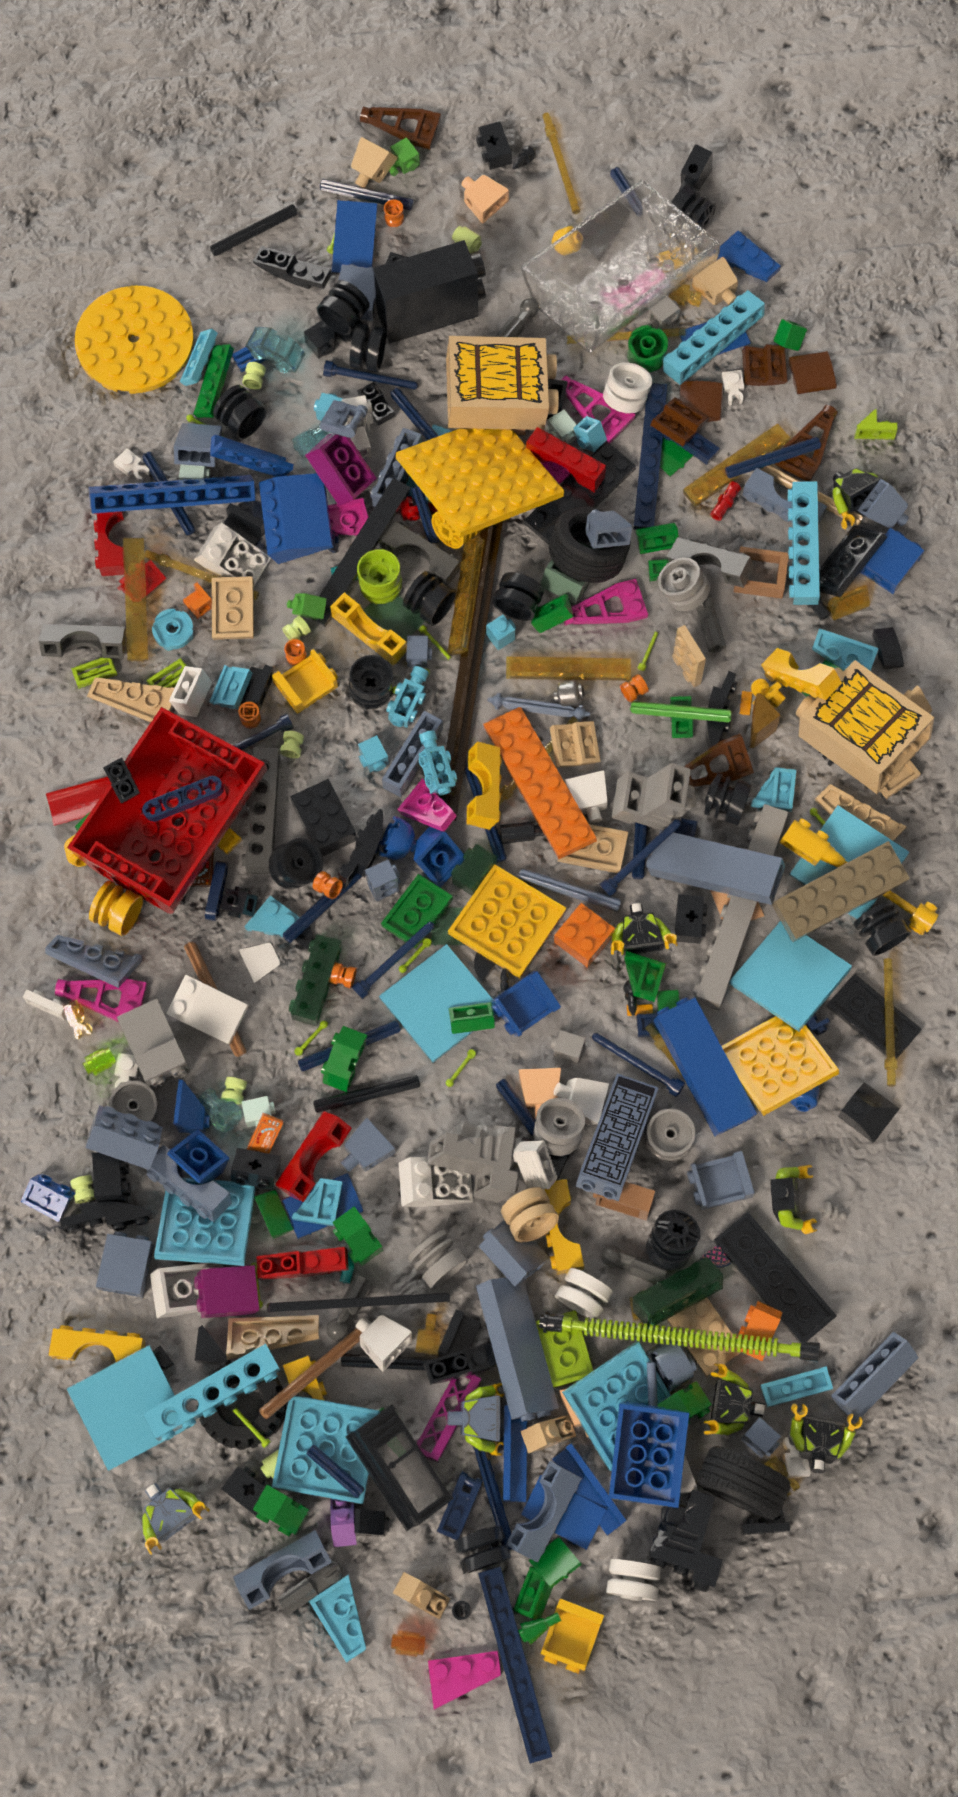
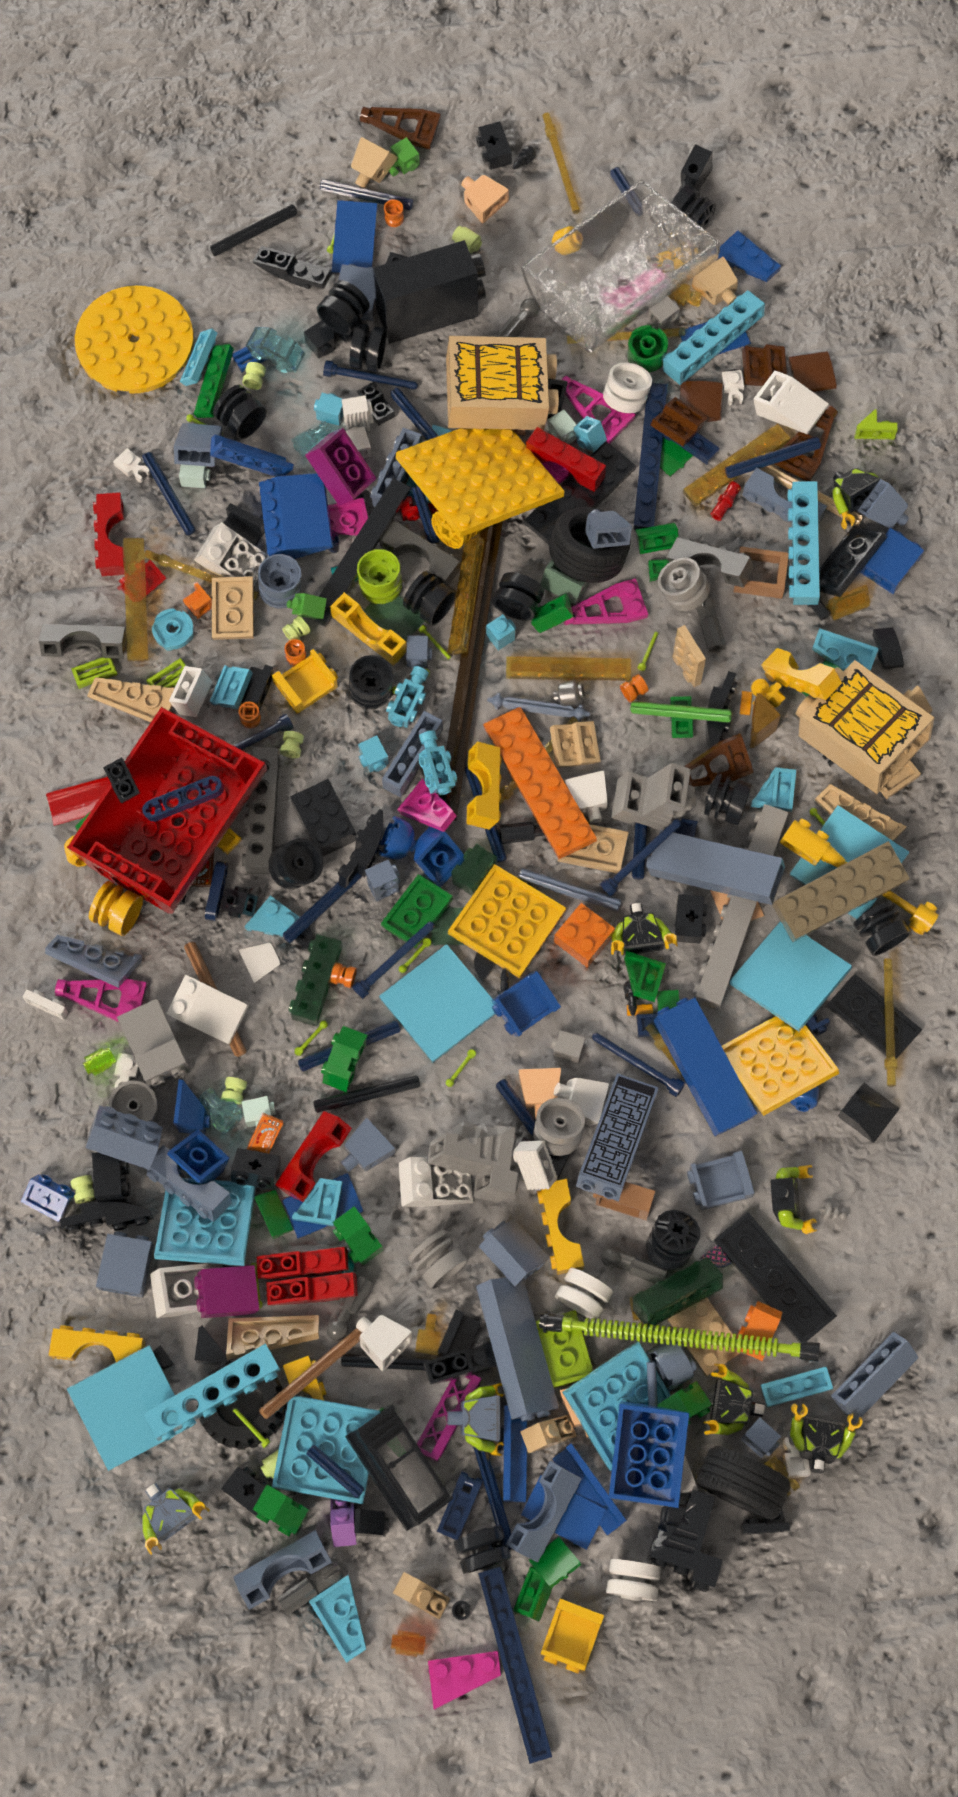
(75, 1017): clear yellow plate -> none
(171, 494): blue brick -> none
(279, 580): none -> sand blue wheel
(311, 1290): none -> red slope
(326, 884): orange wheel -> none
(338, 415): sand blue plate -> none
(358, 1302): black tile -> none
(471, 1018): green slope -> none
(529, 1214): tan wheel -> none
(534, 1629): green cone -> none
(657, 1139): light grey wheel -> none
(789, 403): none -> white slope
(790, 335): green panel -> none

